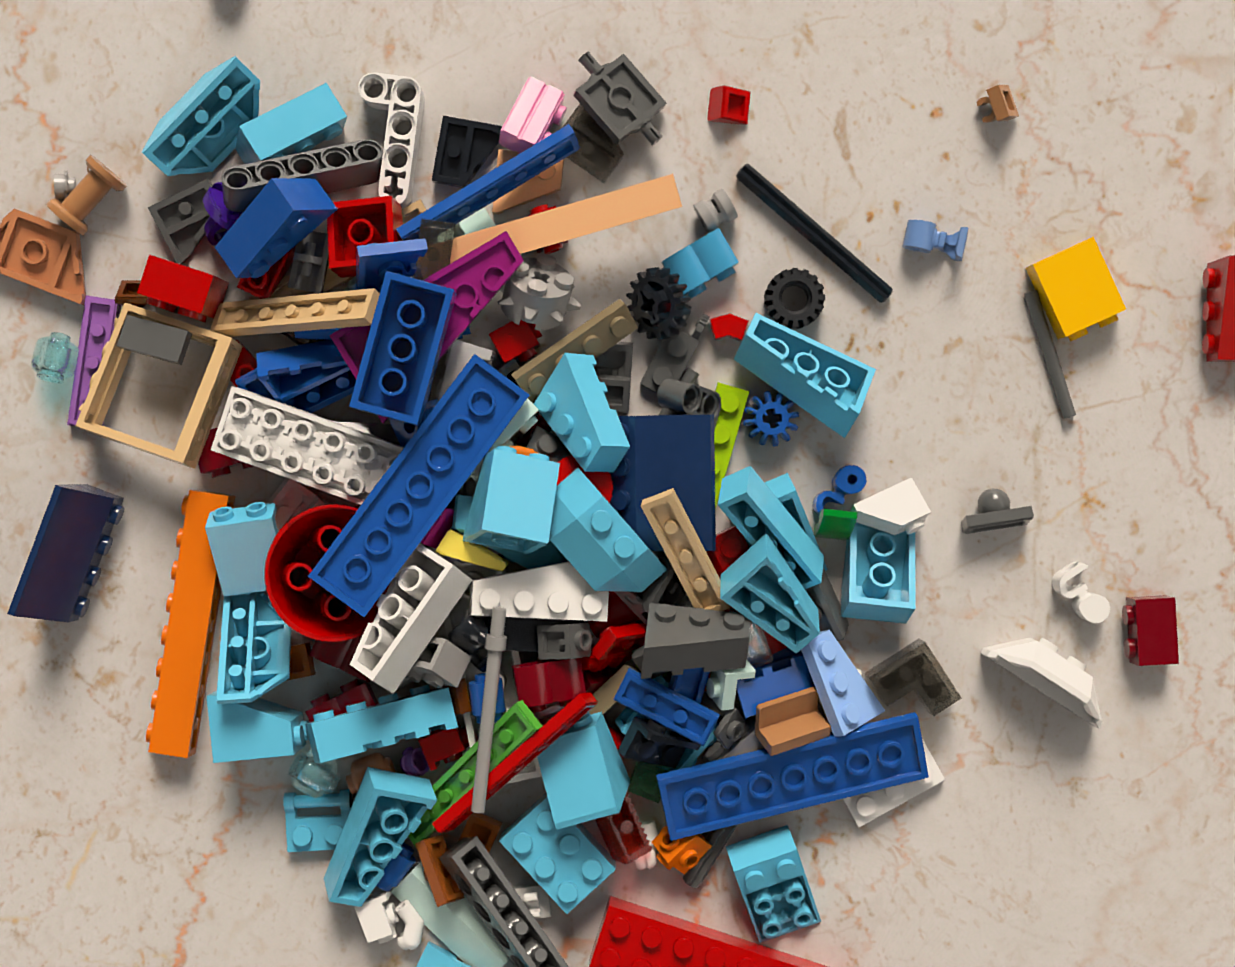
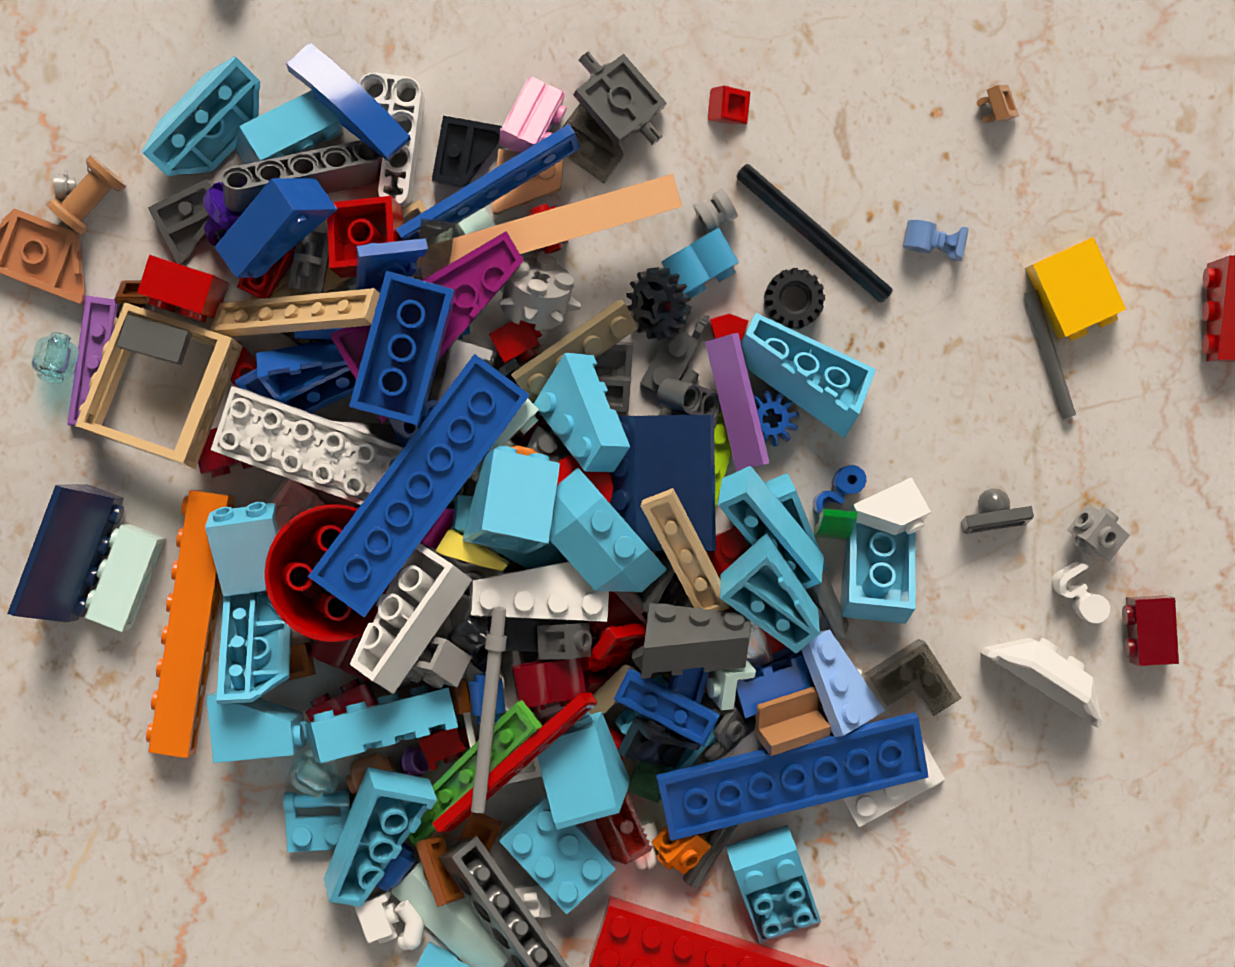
(124, 577): none -> light aqua brick
(349, 101): none -> blue slope
(737, 401): none -> medium lavender tile
(1098, 532): none -> light grey brick

